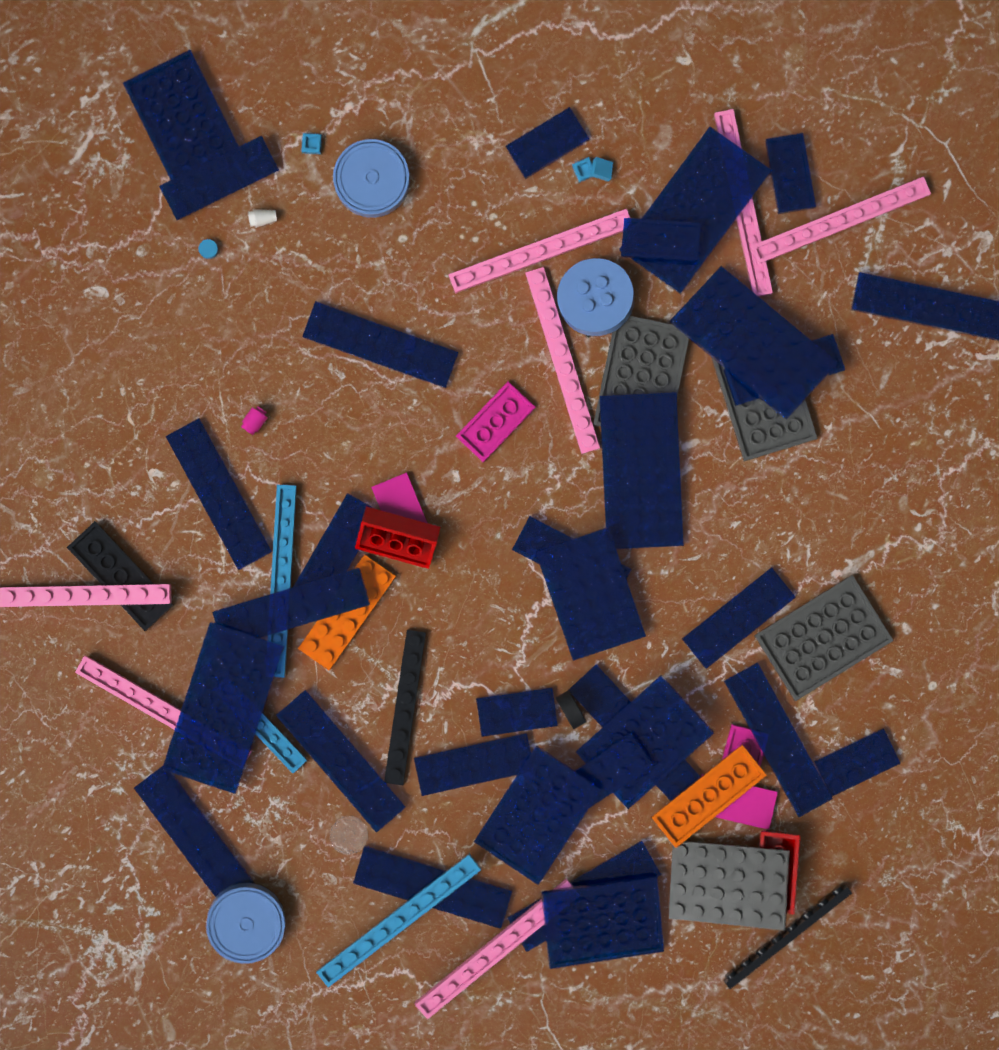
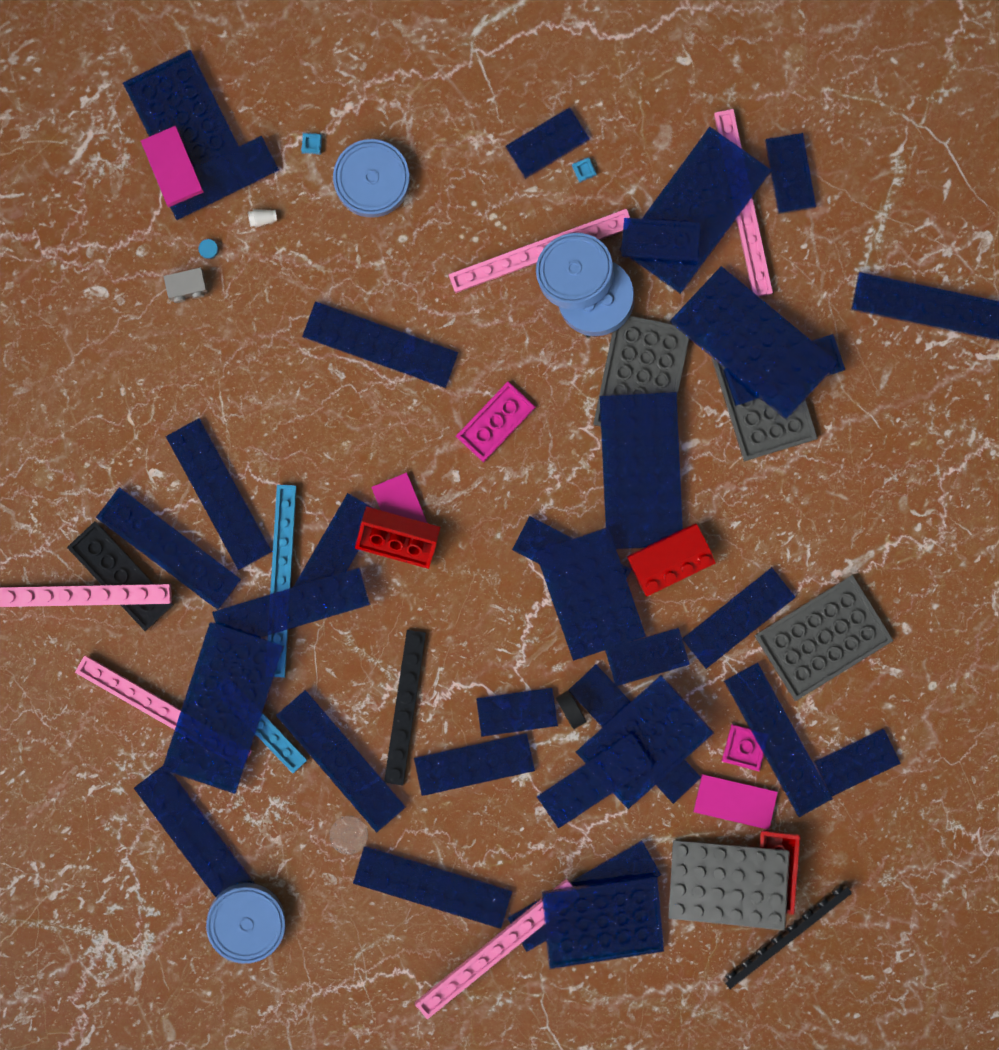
(168, 548): none -> clear blue plate
(171, 166): none -> dark pink tile
(186, 285): none -> light grey brick
(254, 420): dark pink brick -> none
(333, 634): orange plate -> none
(398, 920): dark azure plate -> none
(537, 815): clear blue plate -> none
(562, 360): bright pink plate -> none
(575, 271): none -> medium blue brick
(602, 169): dark azure tile -> none
(647, 657): none -> clear blue plate
(671, 559): none -> red slope
(708, 796): orange plate -> none
(840, 220): bright pink plate -> none

